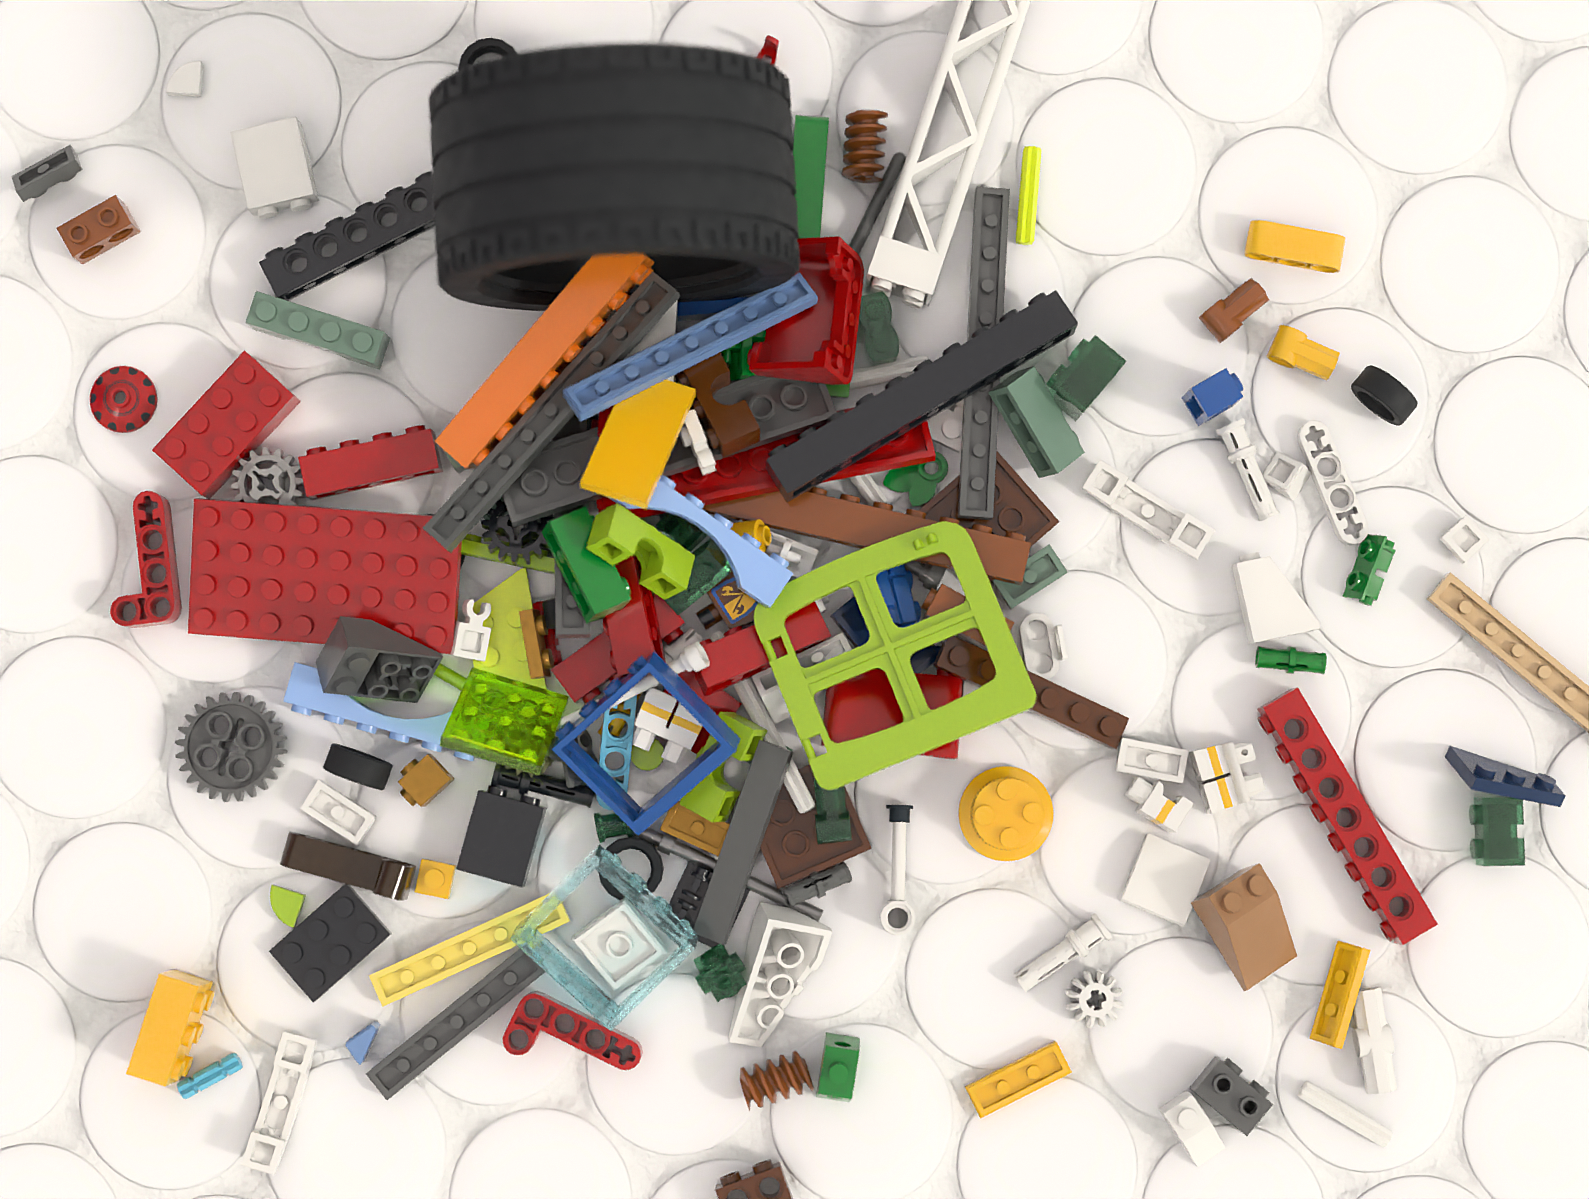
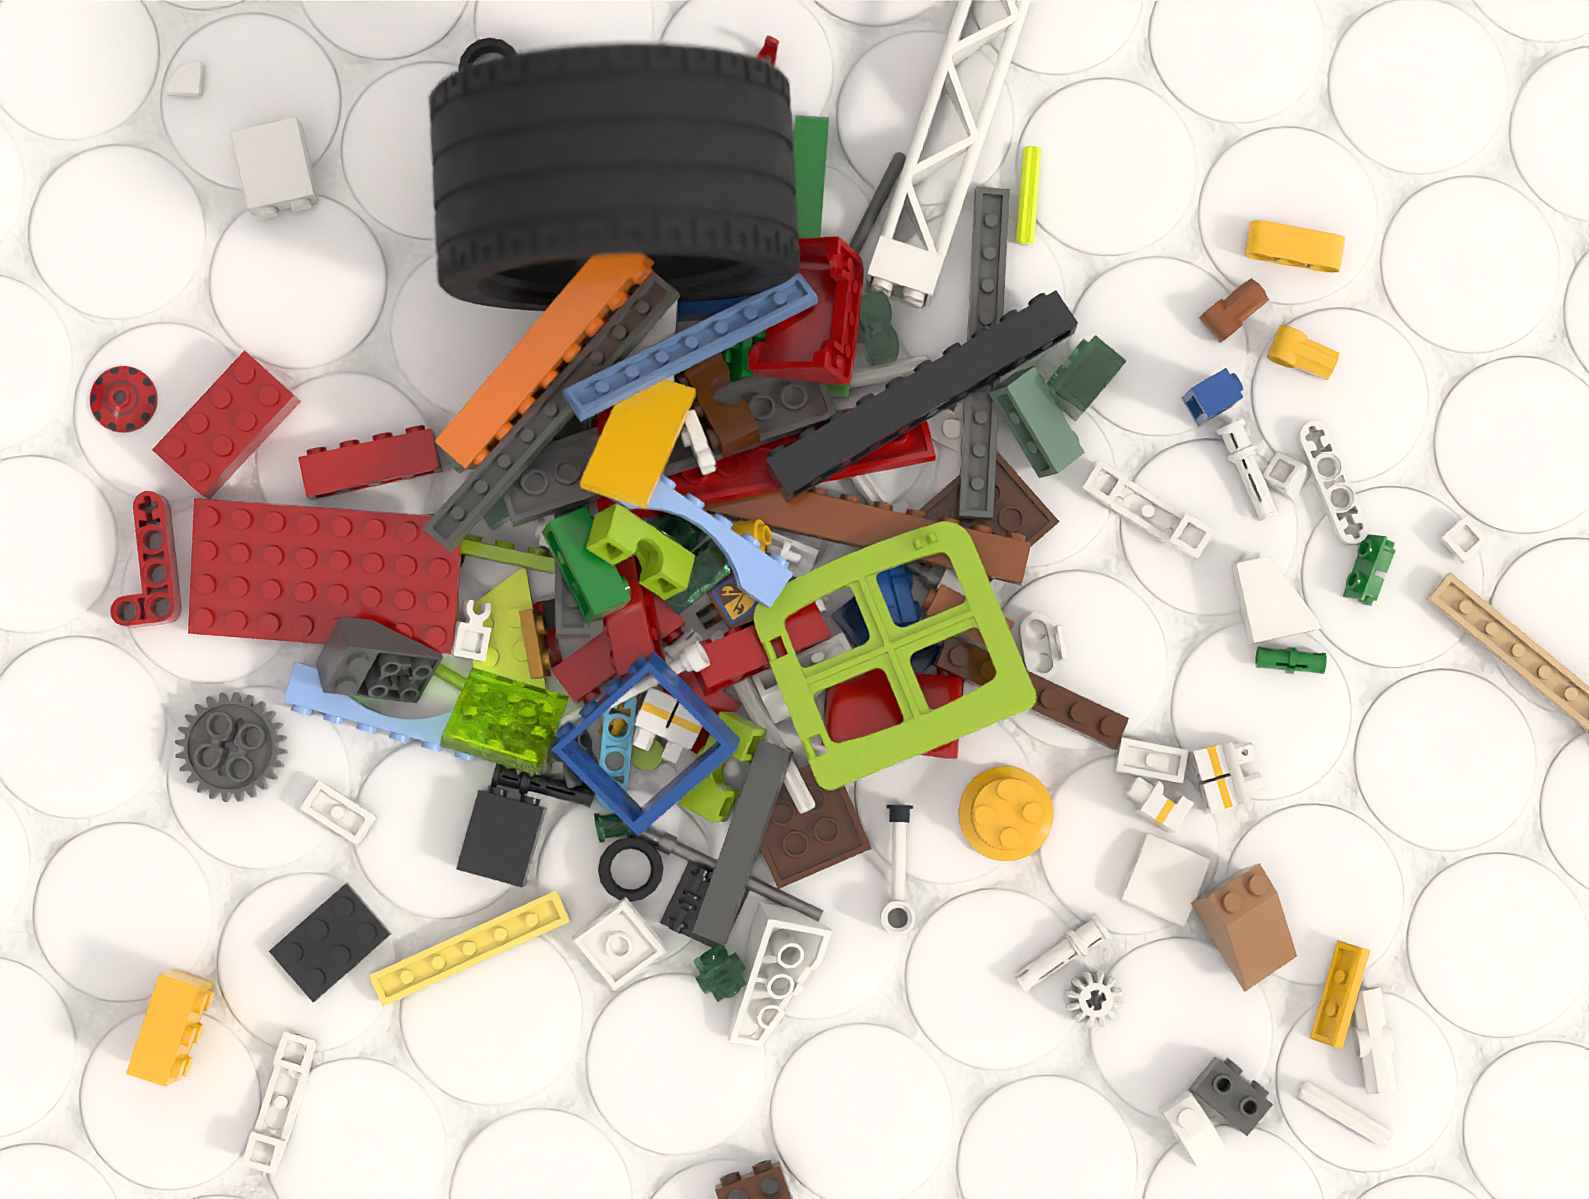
(46, 173): dark grey plate -> none
(98, 229): dark orange brick -> none
(209, 1075): medium azure axle -> none
(276, 473): light grey gear -> none
(286, 904): lime tile -> none
(318, 329): sand green arch -> none
(348, 865): dark brown beam -> none
(350, 254): black brick -> none
(357, 766): black tyre -> none
(360, 1044): medium blue slope -> none
(423, 780): pearl gold brick -> none
(435, 878): yellow plate -> none
(454, 1023): dark grey plate -> none
(502, 525): black gear -> none
(568, 974): clear light blue window -> none
(577, 1037): red beam -> none
(695, 829): pearl gold plate -> none
(775, 1080): dark orange piece -> none
(816, 884): dark grey pin -> none
(831, 817): clear green piece -> none
(838, 1067): green torso -> none
(862, 145): dark orange piece -> none
(916, 480): green plate -> none
(1018, 1079): yellow tile -> none
(1041, 570): sand green plate -> none
(1384, 395): black tyre -> none
(1415, 916): red brick -> none
(1496, 831): clear green brick -> none
(1503, 779): dark blue wing -> none

